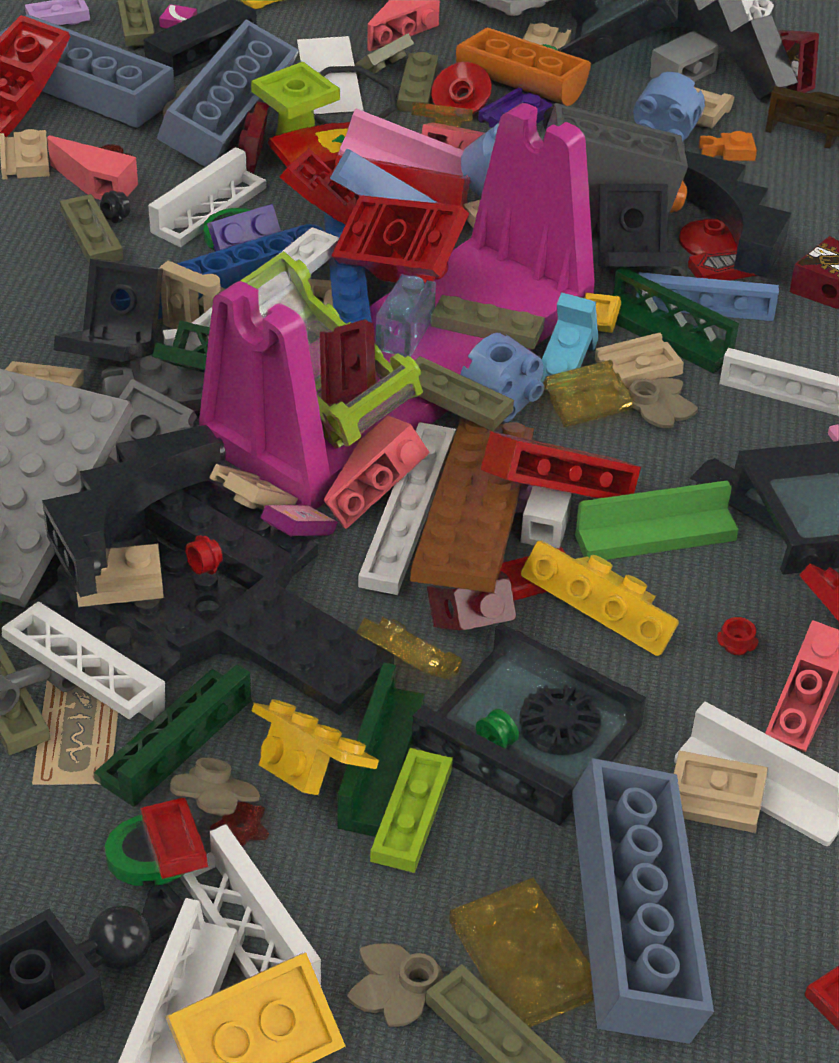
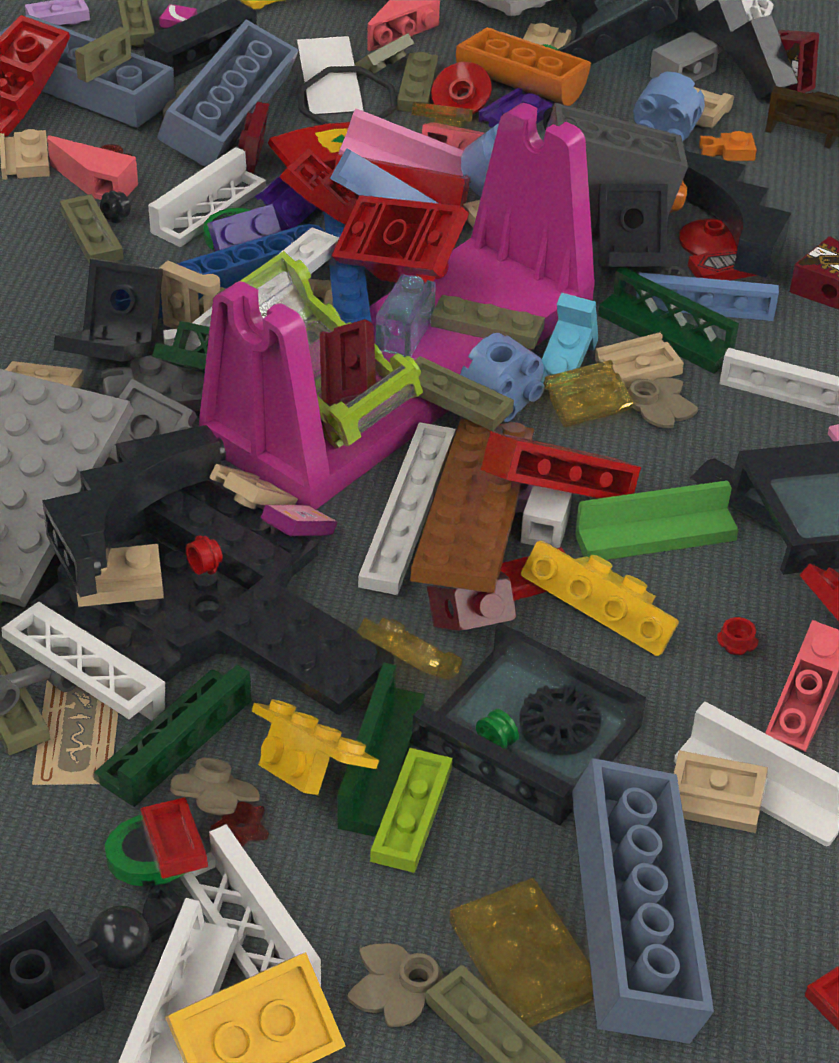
(103, 54): none -> olive plate
(287, 203): none -> dark purple plate
(295, 95): lime plant -> none
(374, 468): coral slope -> none
(607, 310): yellow tile -> none

